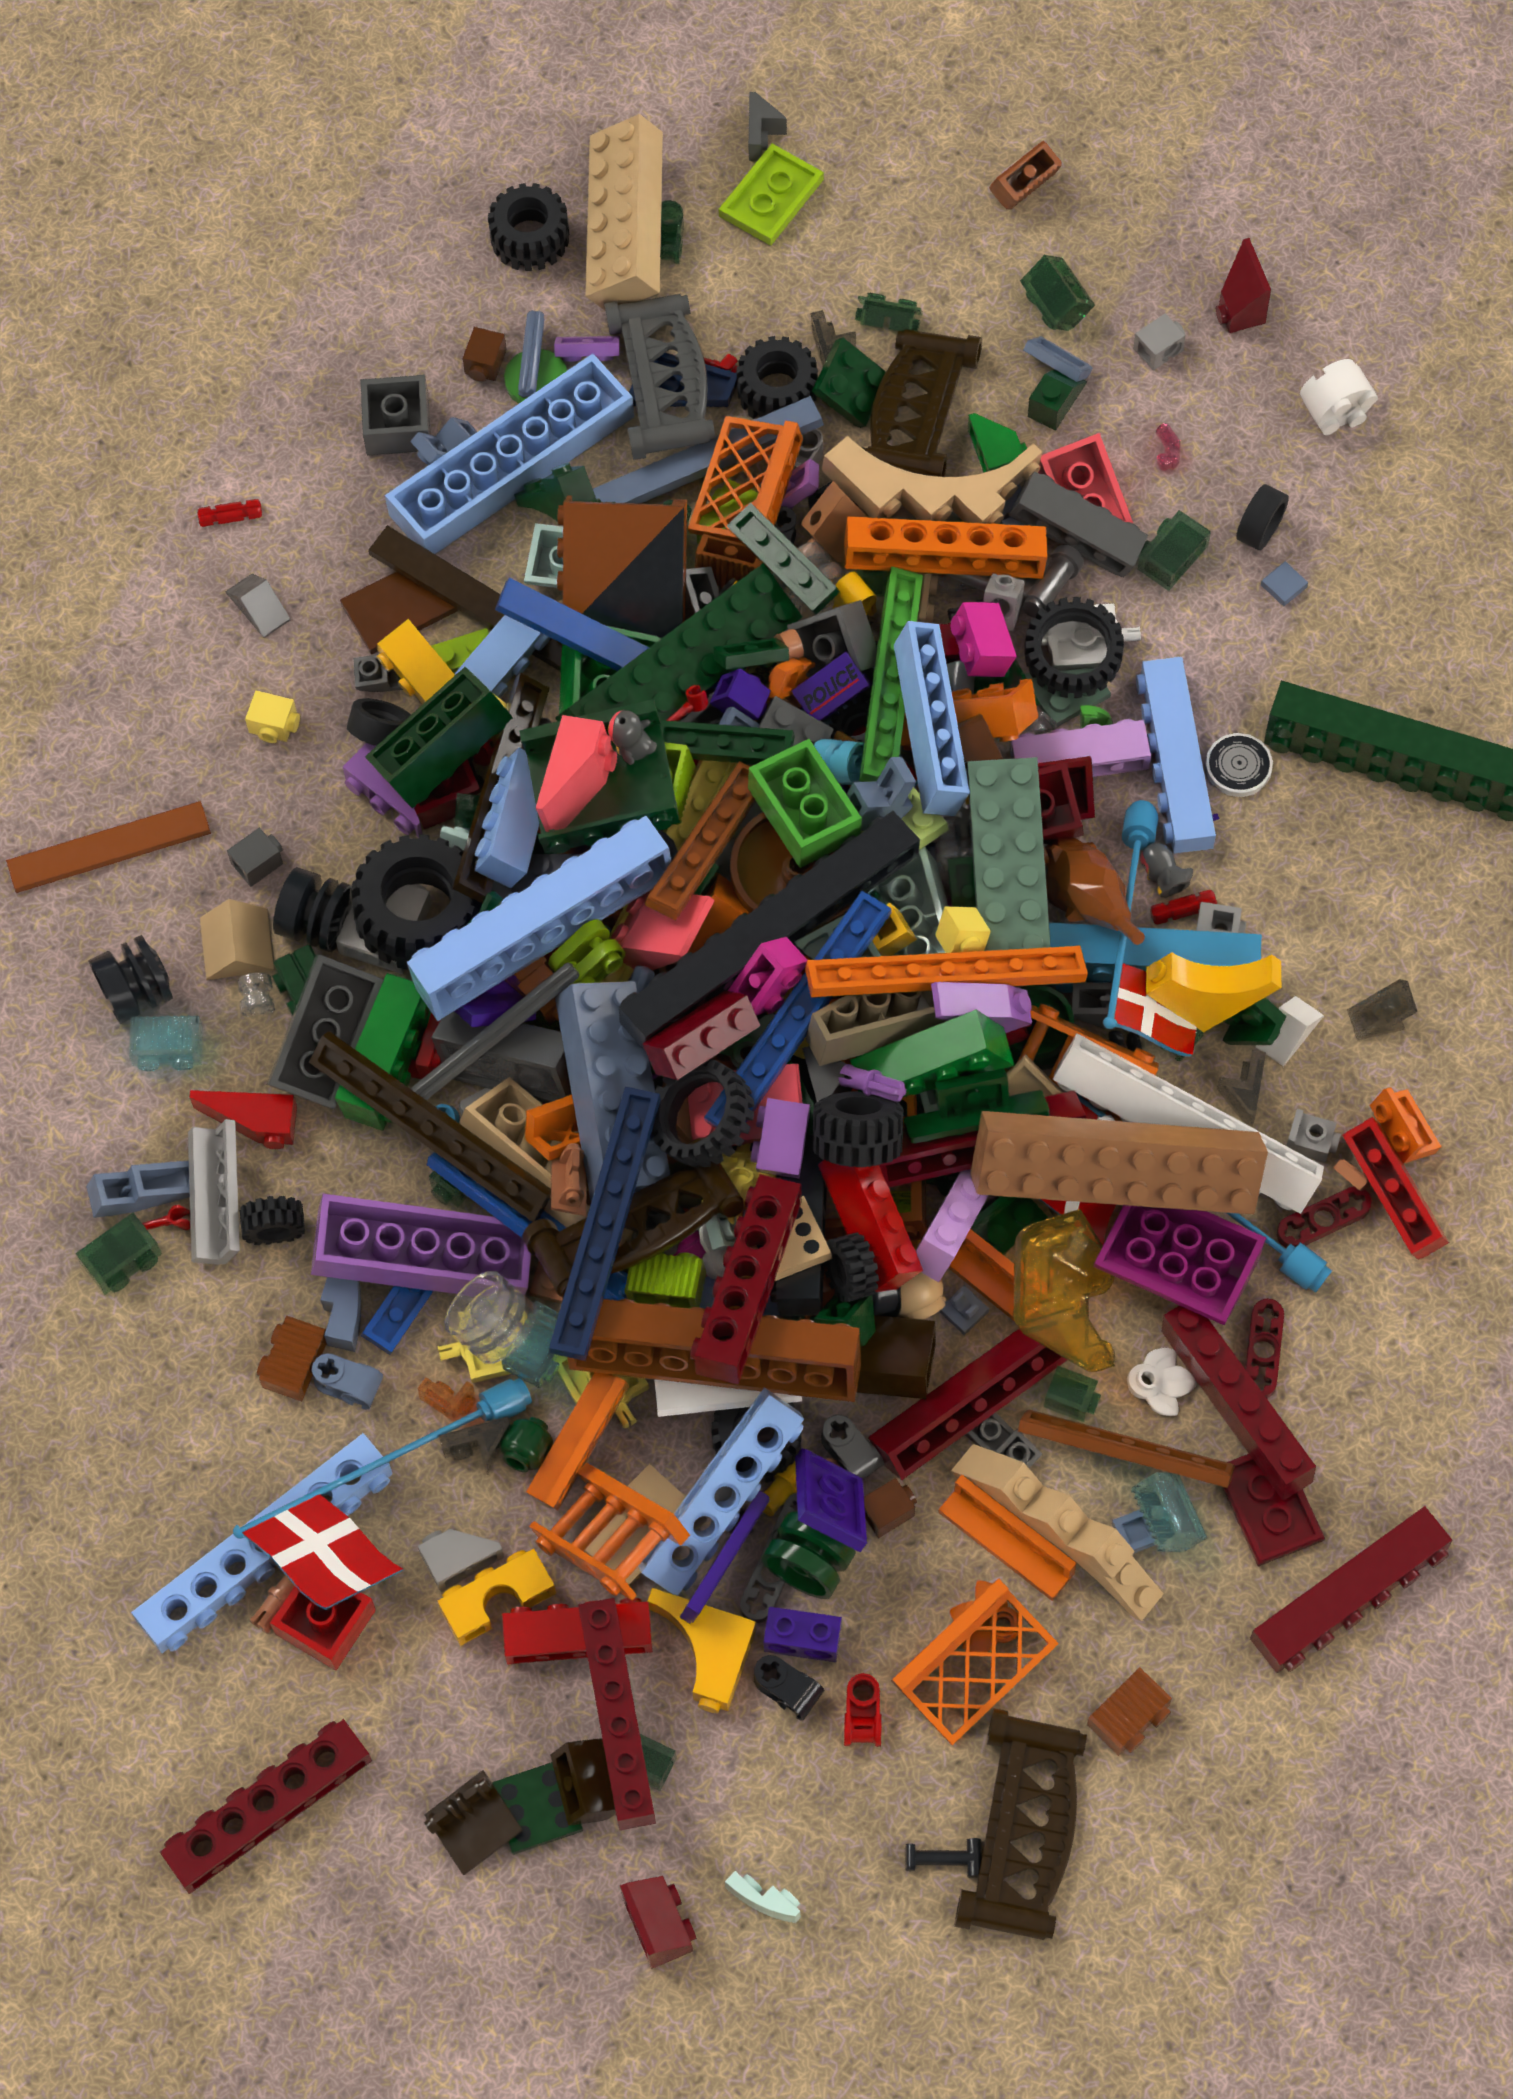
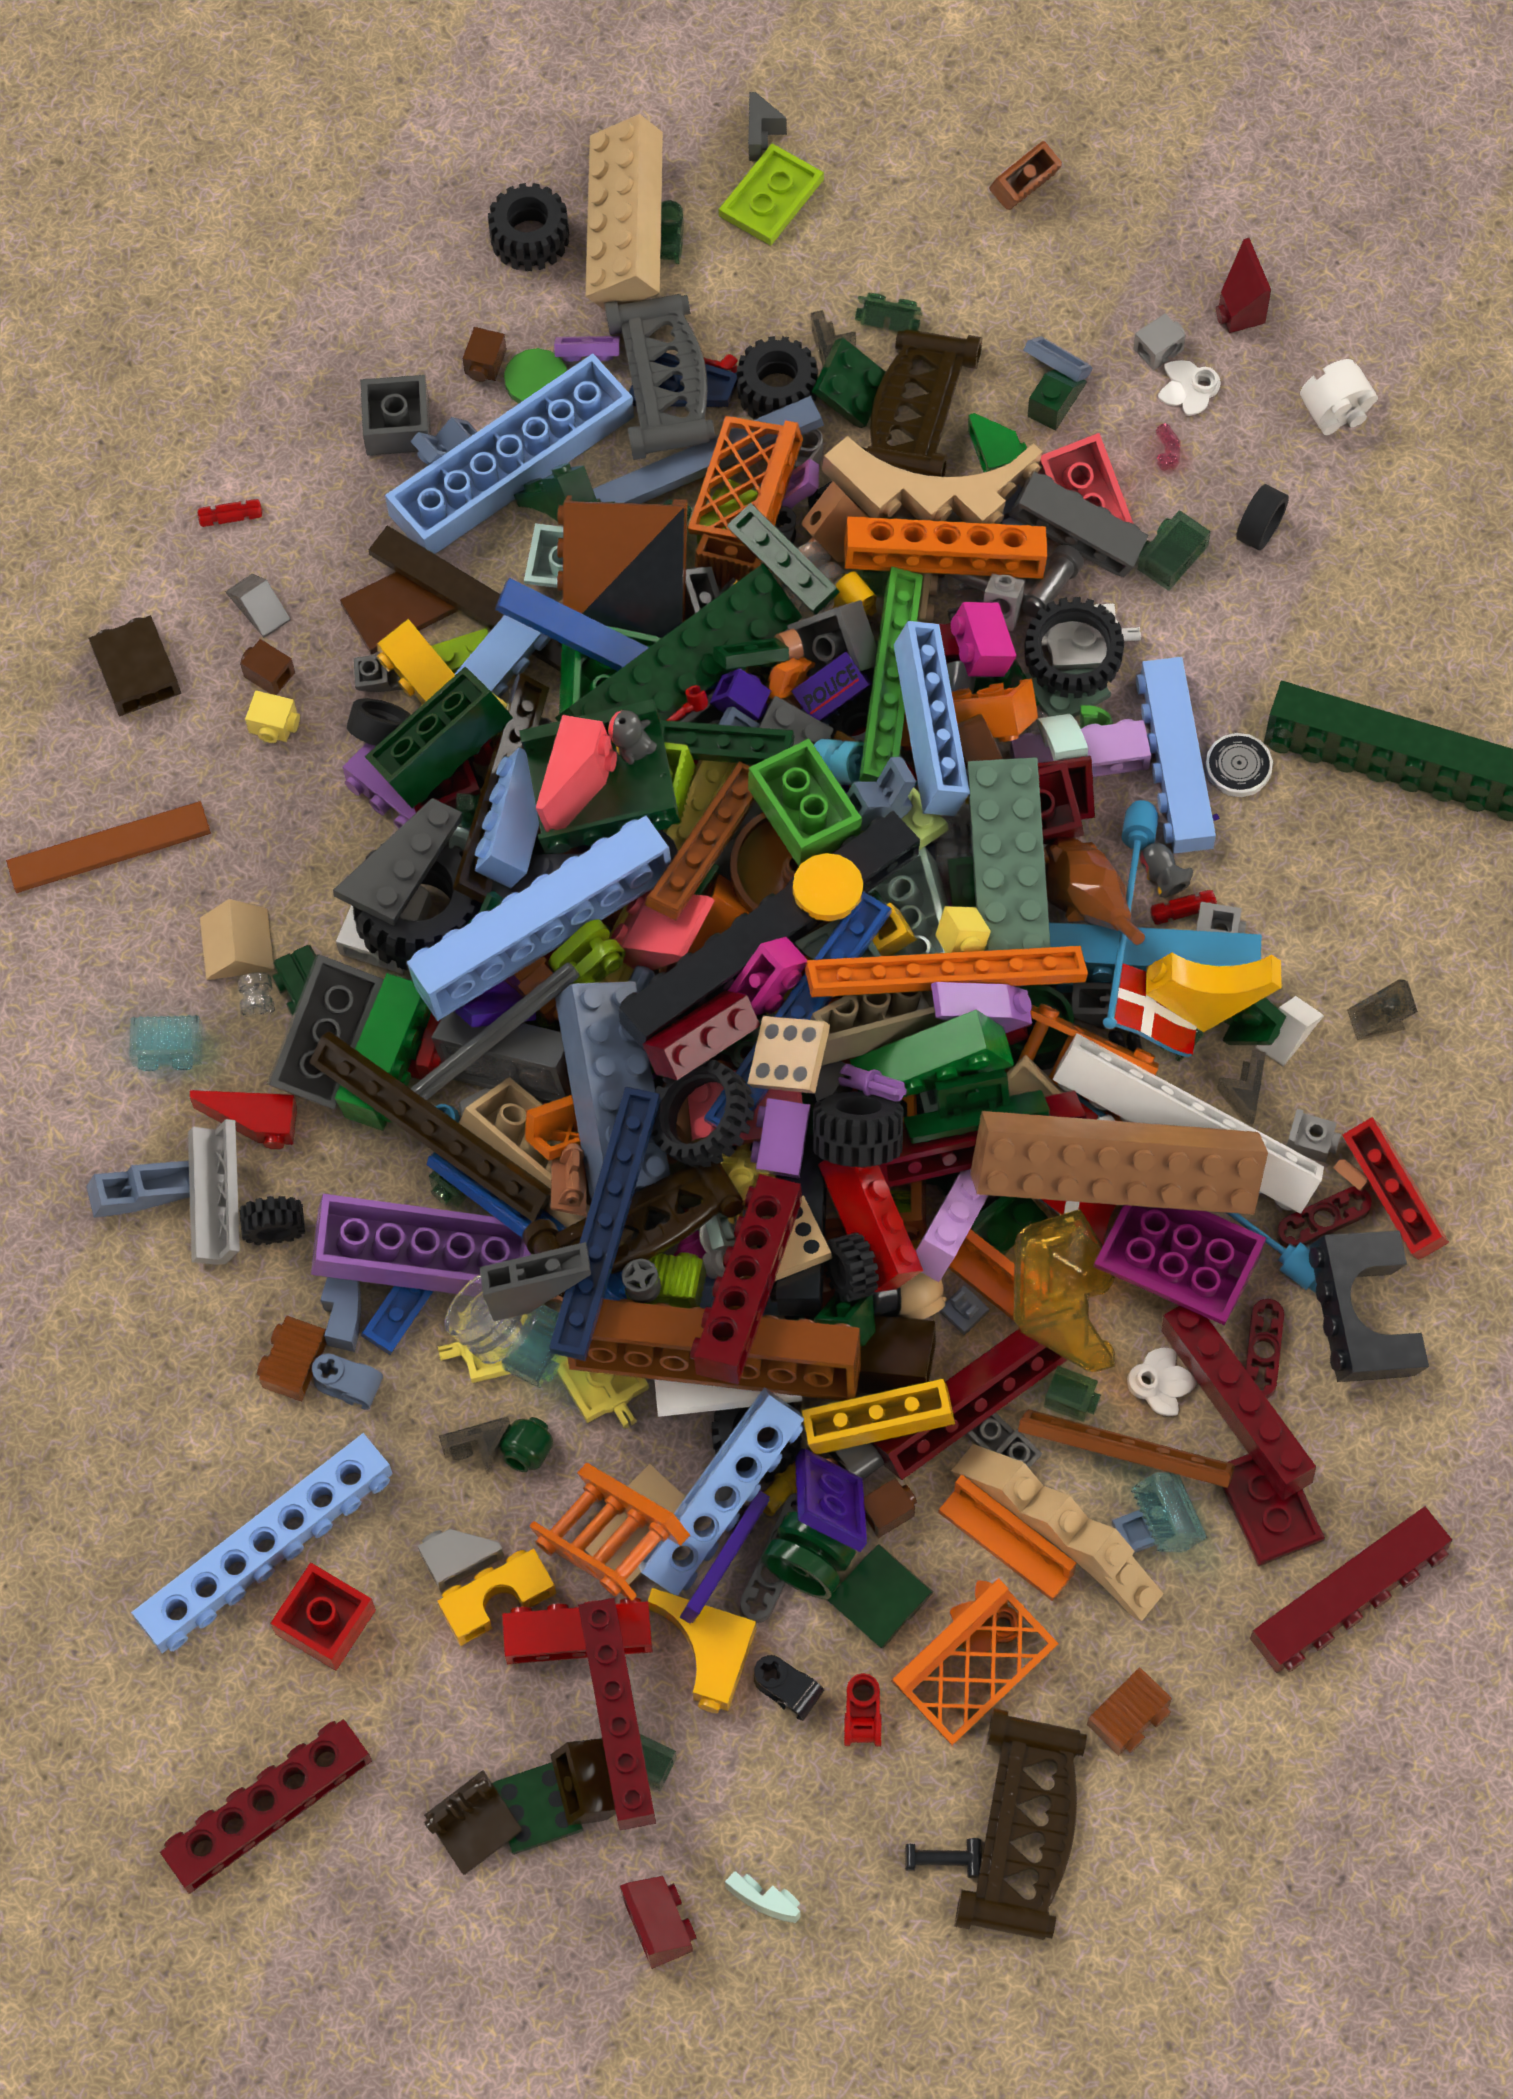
(119, 1254): clear green brick -> none
(131, 979): black wheel -> none
(134, 665): none -> dark brown brick
(172, 1218): red hand -> none
(256, 856): dark grey brick -> none
(267, 667): none -> reddish brown brick
(272, 1604): nougat pin -> none
(312, 909): black wheel -> none
(324, 1547): flag -> none
(399, 866): none -> dark grey wing
(441, 1398): clear orange bracket -> none
(530, 1281): none -> dark grey slope
(531, 353): sand blue axle -> none
(577, 1439): orange fence -> none
(639, 1272): none -> dark grey wheel
(788, 1054): none -> tan tile
(802, 1634): dark purple brick -> none
(827, 886): none -> yellow tile
(878, 1417): none -> yellow brick
(880, 1596): none -> dark green slope
(1057, 293): clear green brick -> none
(1063, 737): none -> light aqua slope
(1185, 388): none -> white plate
(1284, 583): sand blue tile -> none
(1354, 1348): none -> black arch
(1404, 1125): orange bracket -> none

